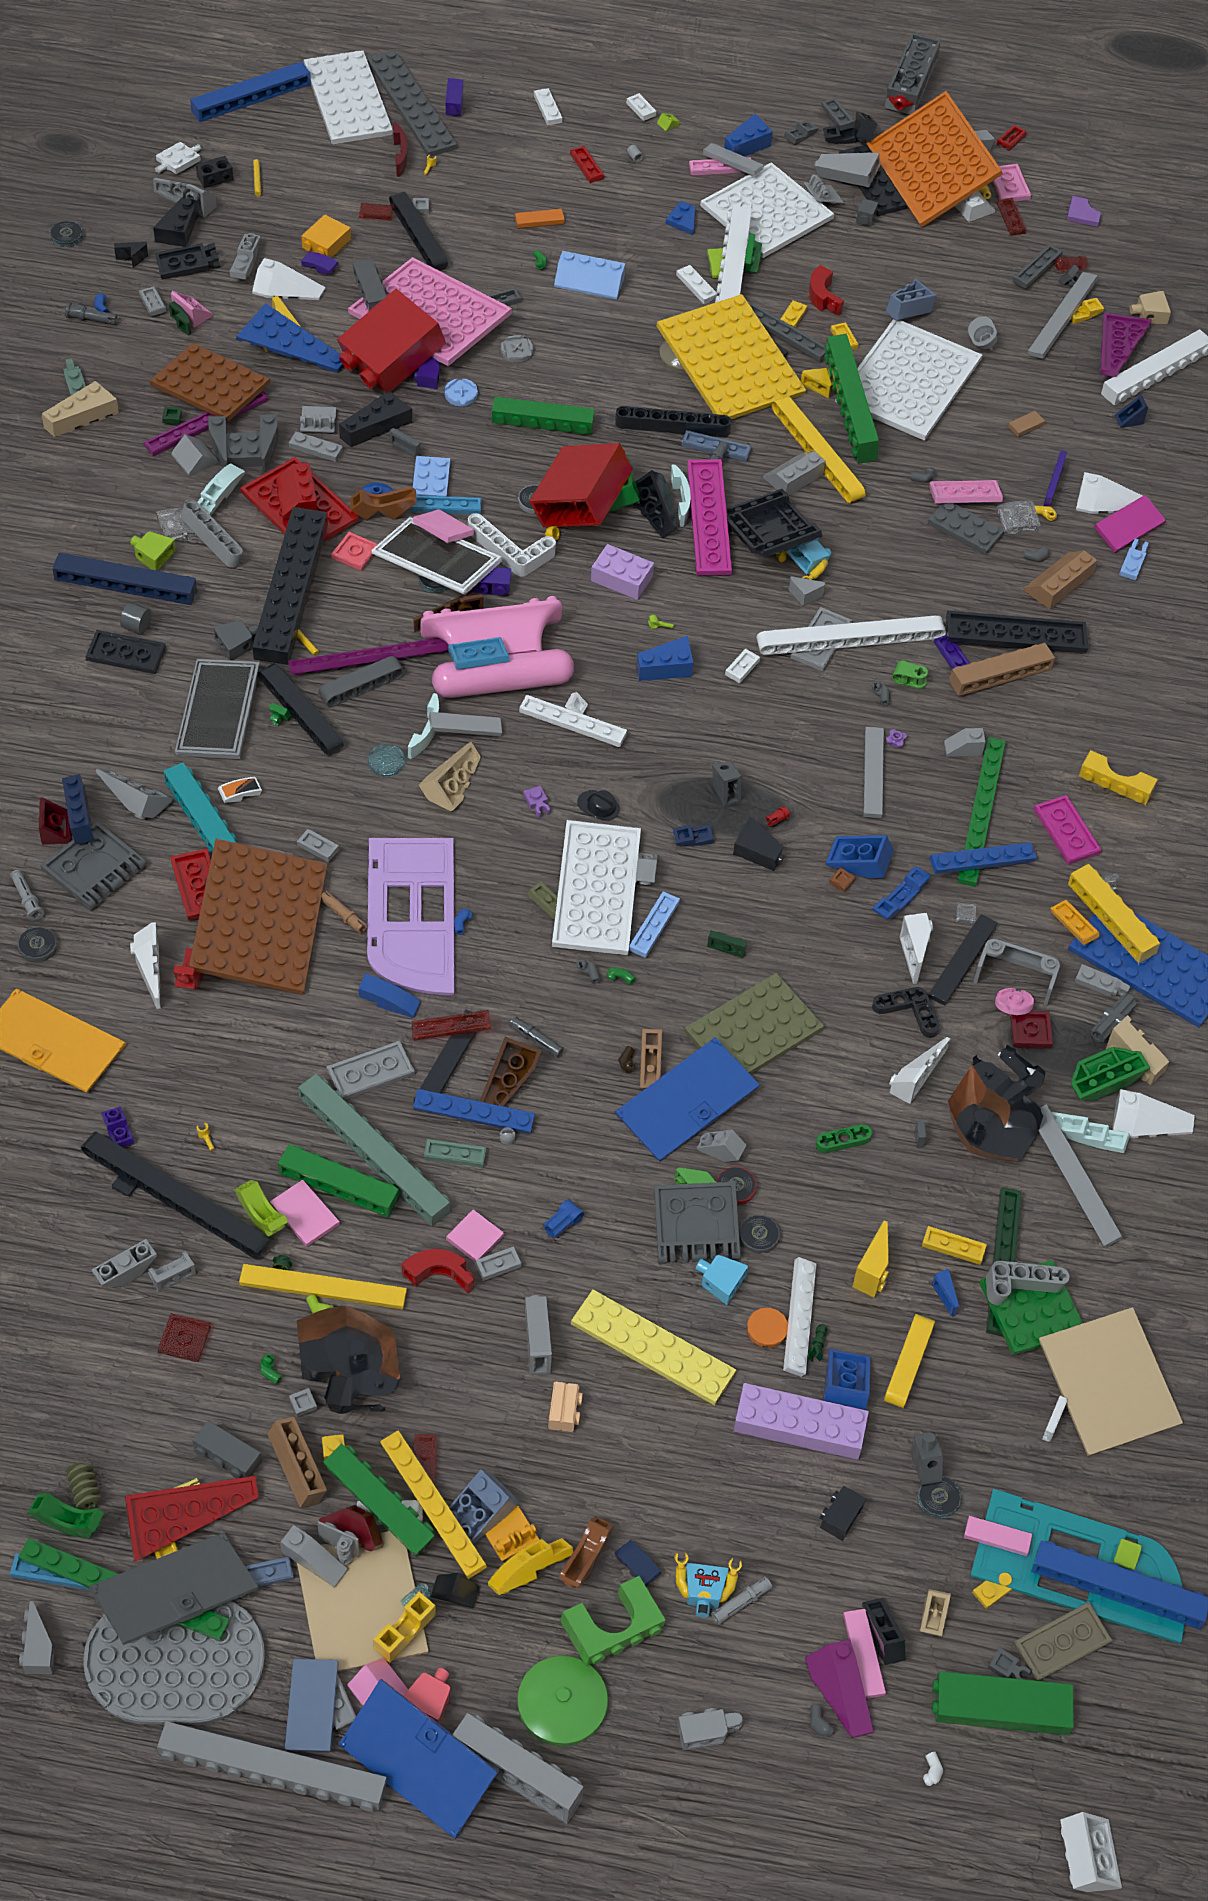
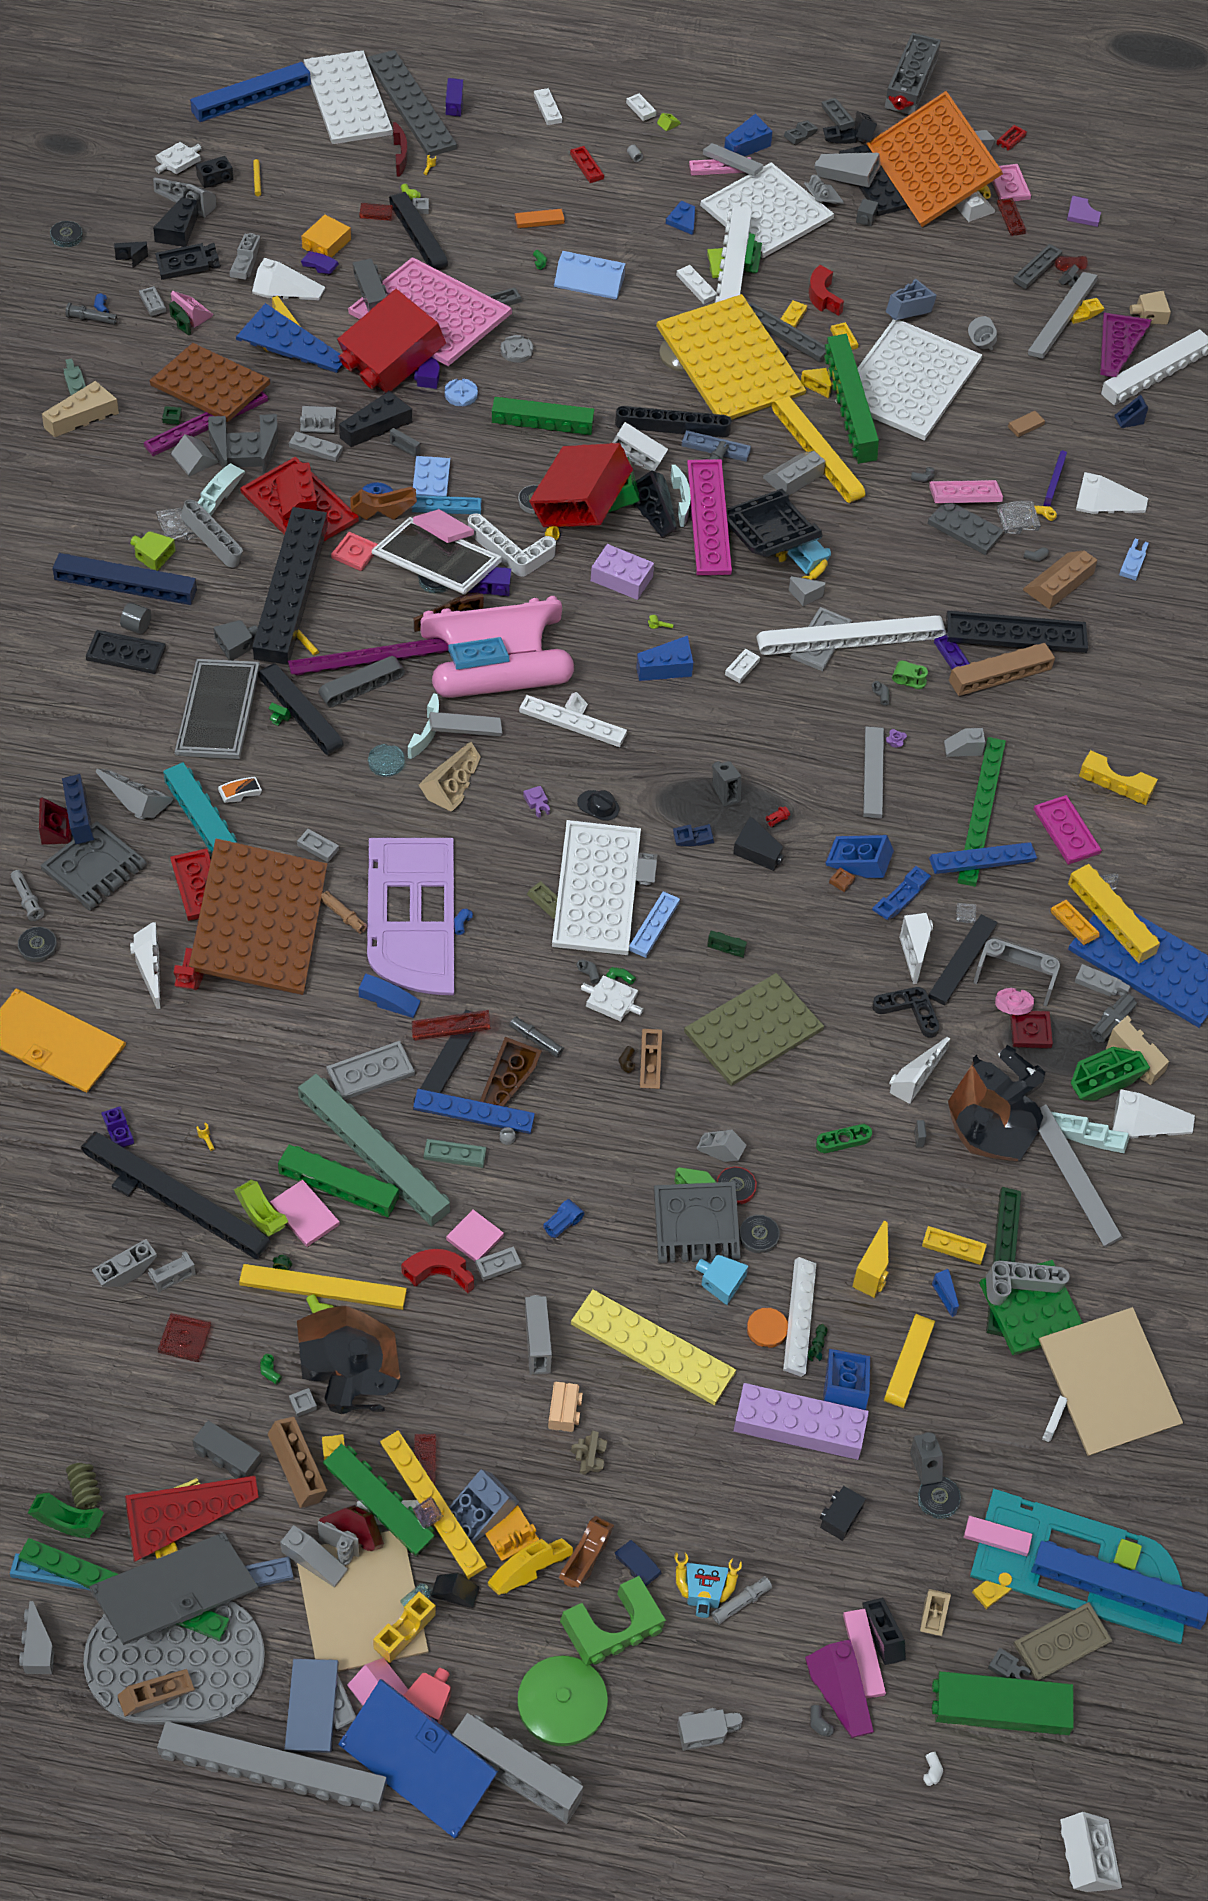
(154, 1692): none -> medium nougat slope
(412, 193): none -> lime arm
(428, 1512): none -> tile
(586, 1450): none -> dark tan hips
(612, 998): none -> white plate
(640, 447): none -> white wedge
(687, 1099): blue door -> none
(1129, 523): dark pink tile -> none

